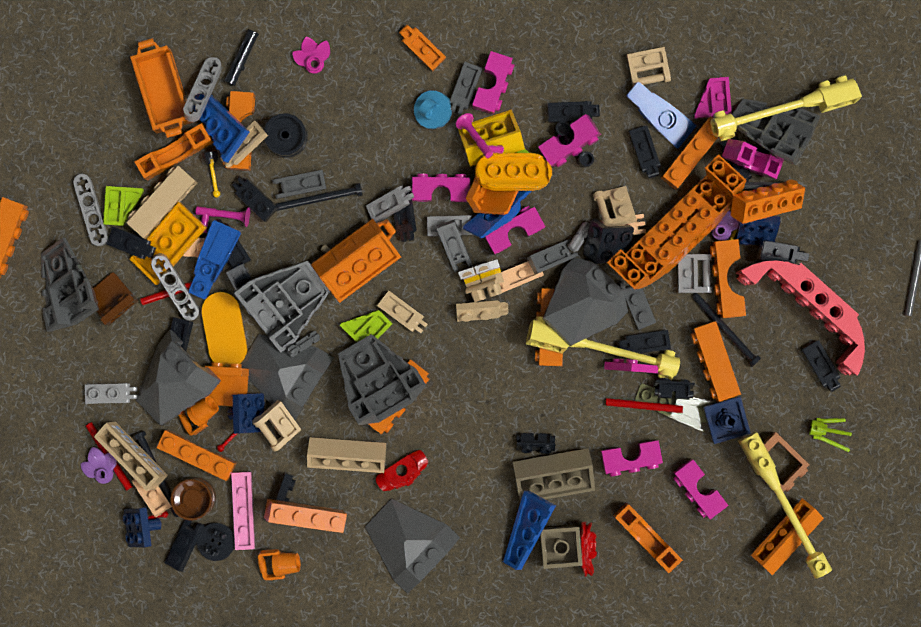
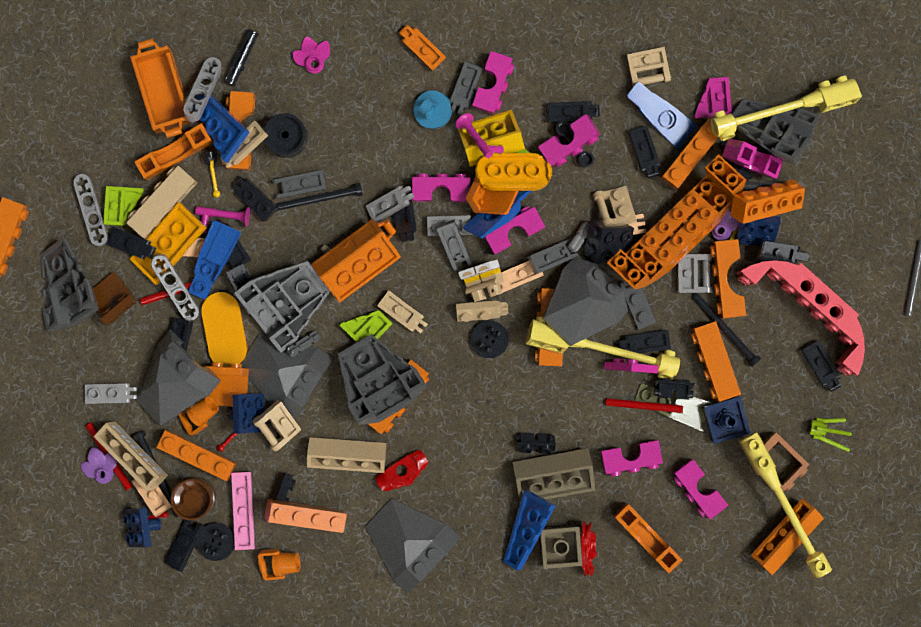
(494, 331): none -> black plate

